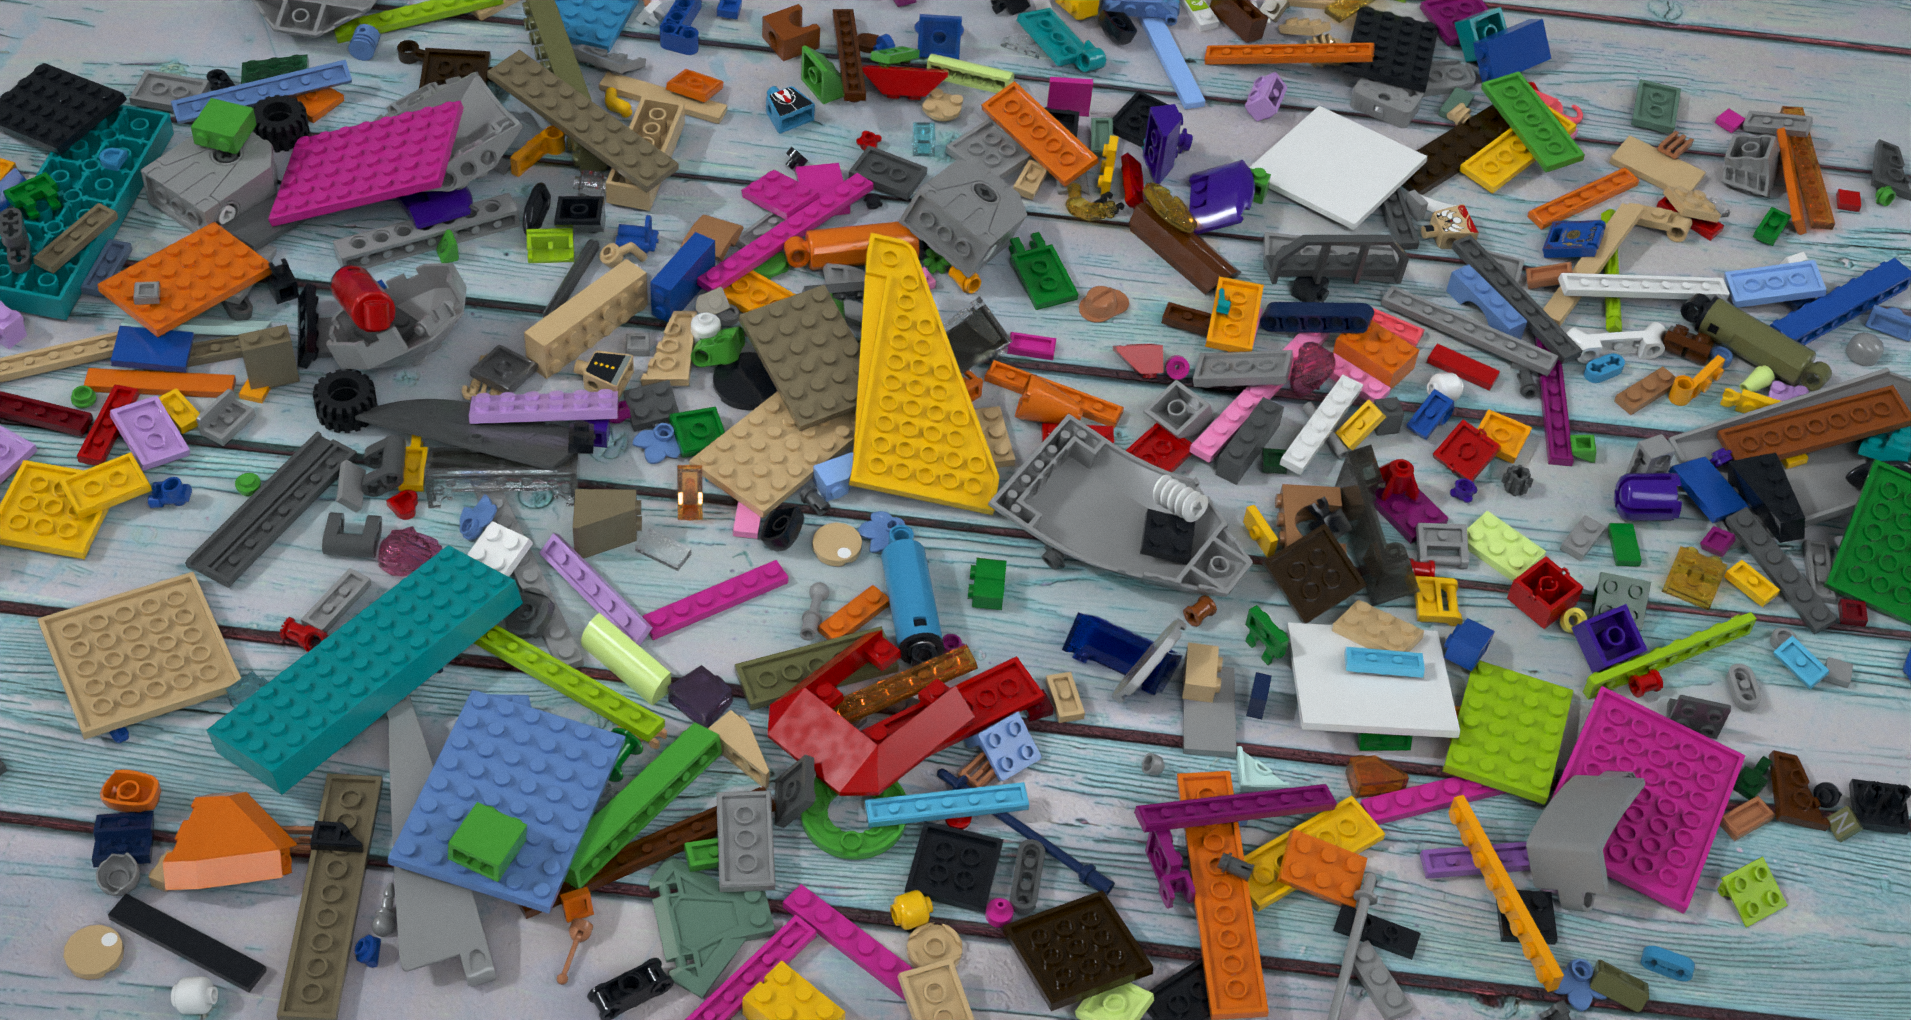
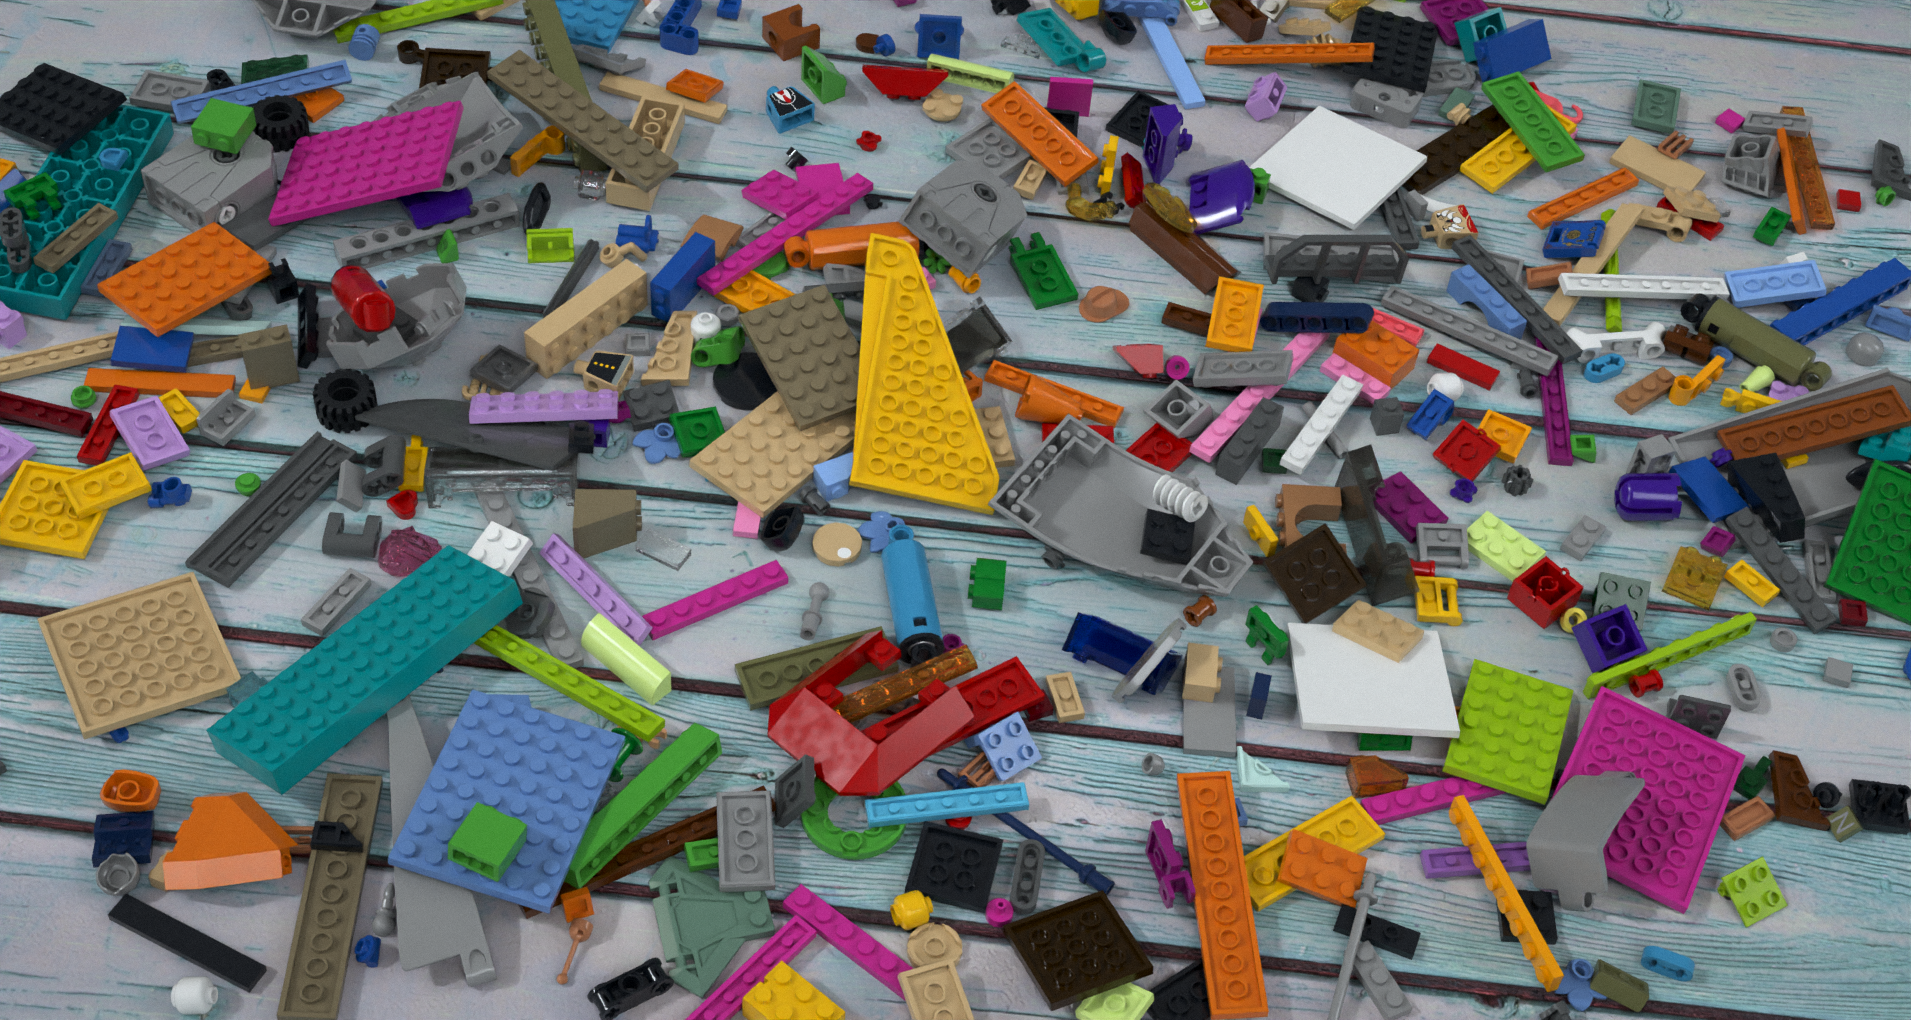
(93, 952): tan tile -> none
(147, 293): light grey tile -> none
(301, 633): red connector -> none
(474, 520): medium blue plate -> none
(581, 213): black slope -> none
(616, 104): yellow arm -> none
(690, 492): clear orange slope -> none
(700, 696): clear purple torso -> none
(712, 302): dark tan plate -> none
(741, 747): tan slope -> none
(849, 55): reddish brown plate -> none
(855, 614): orange plate -> none
(889, 172): dark grey plate -> none
(894, 55): bright green plate -> none
(923, 139): clear light blue brick -> none
(1032, 346): dark pink tile -> none
(1100, 133): sand green tile -> none
(1223, 305): teal hand -> none
(1234, 808): magenta tile -> none
(1235, 866): dark grey pin -> none
(1311, 368): clear pink hair -> none
(1335, 519): black brick -> none
(1360, 424): yellow plate -> none
(1384, 662): medium azure plate -> none
(1398, 479): red brick -> none
(1468, 643): blue brick -> none
(1624, 544): green tile -> none
(1801, 662): medium azure plate -> none

